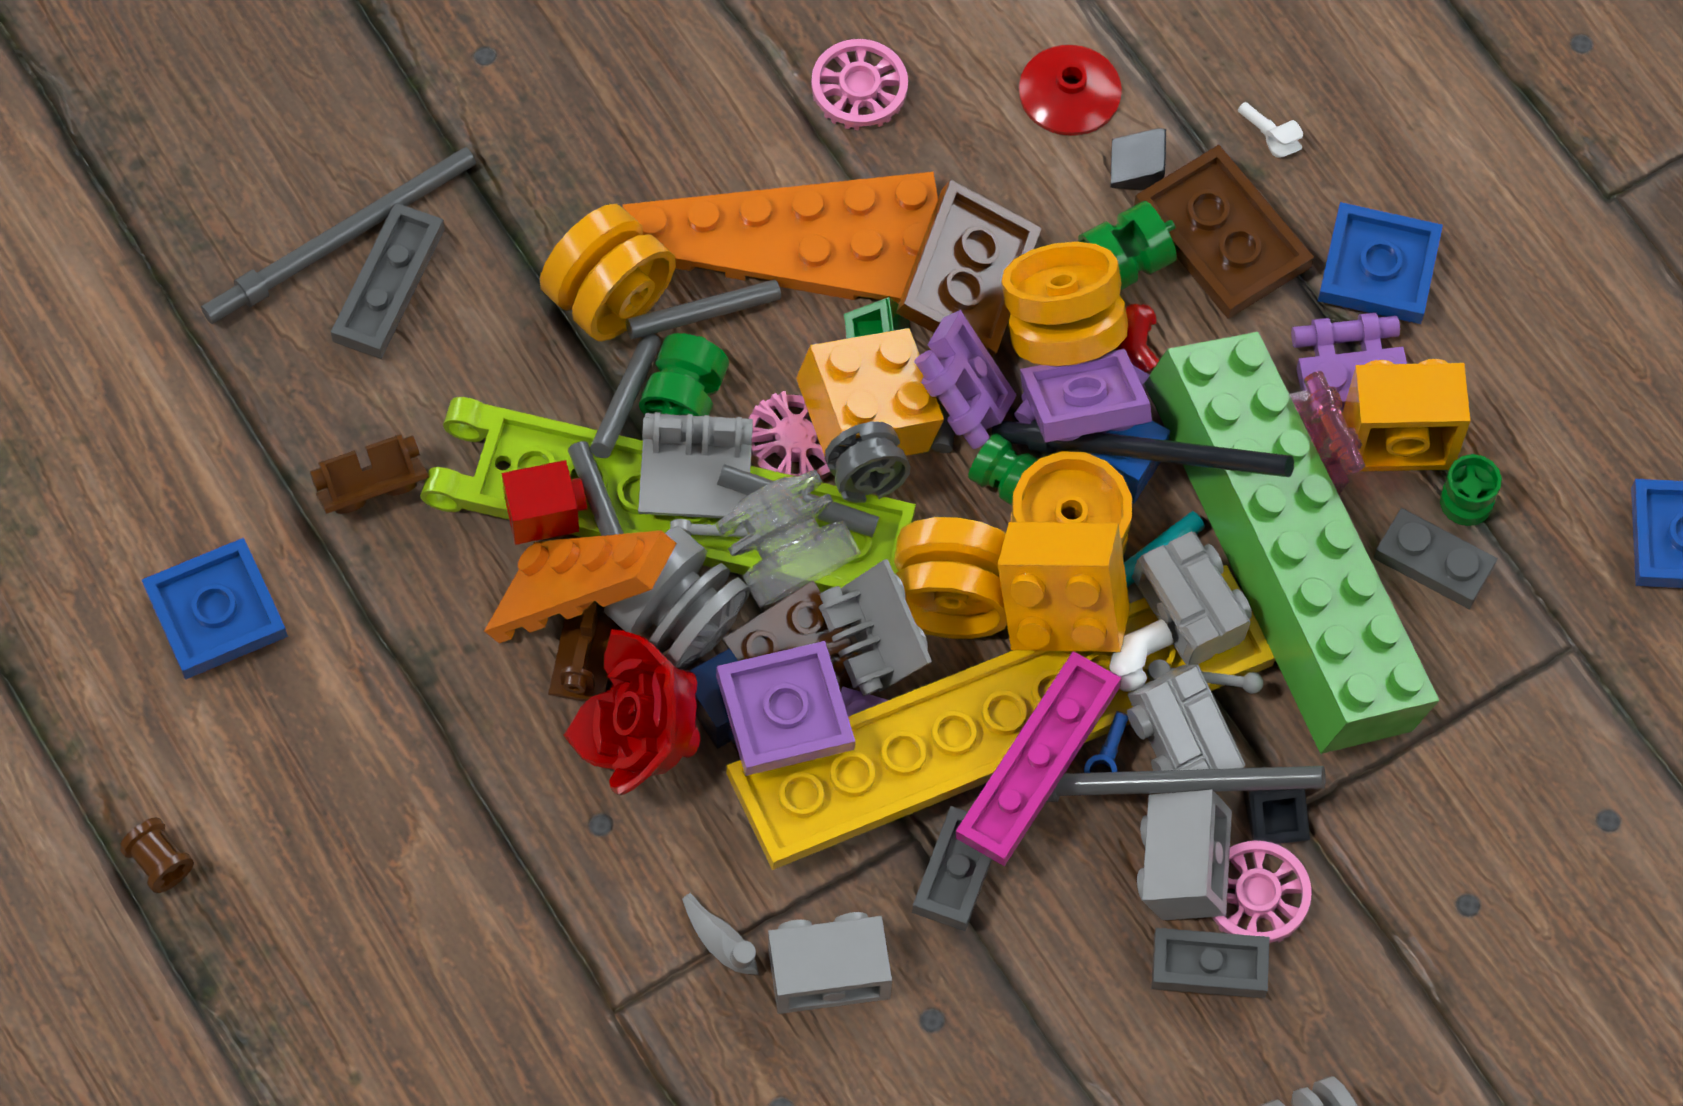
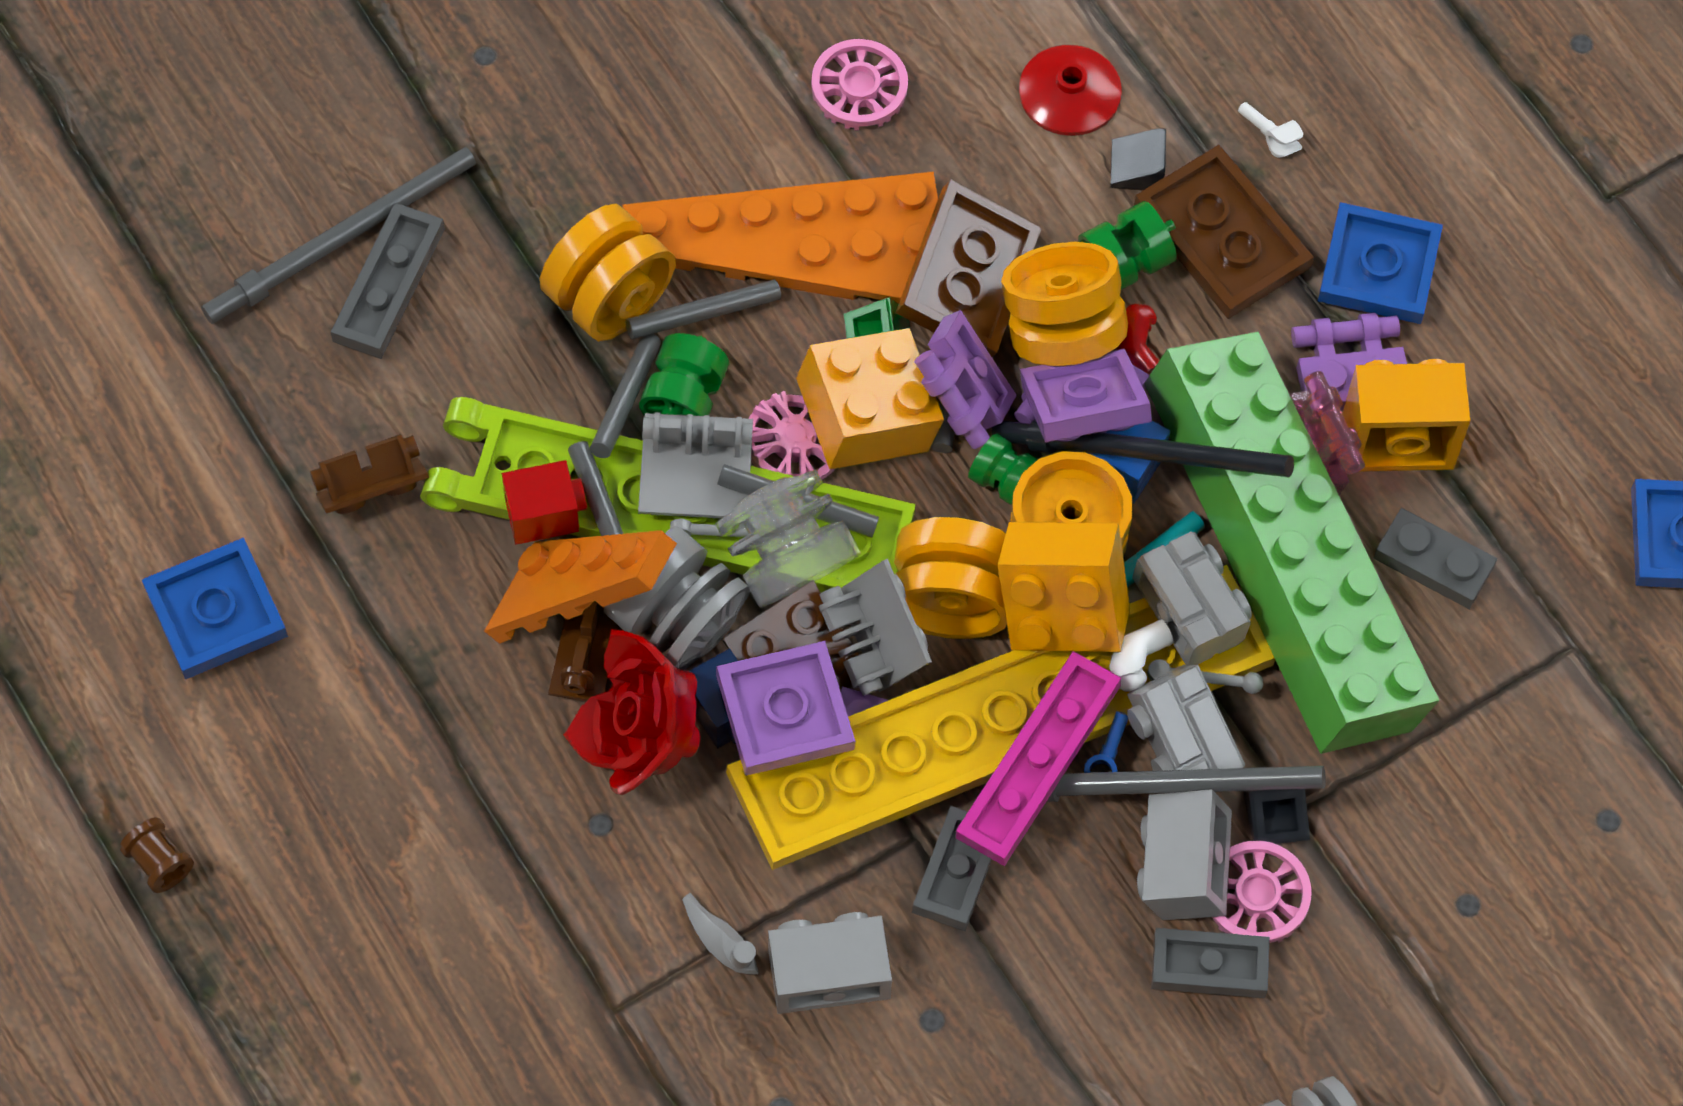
(867, 463): dark grey wheel -> none
(1479, 481): green wheel -> none

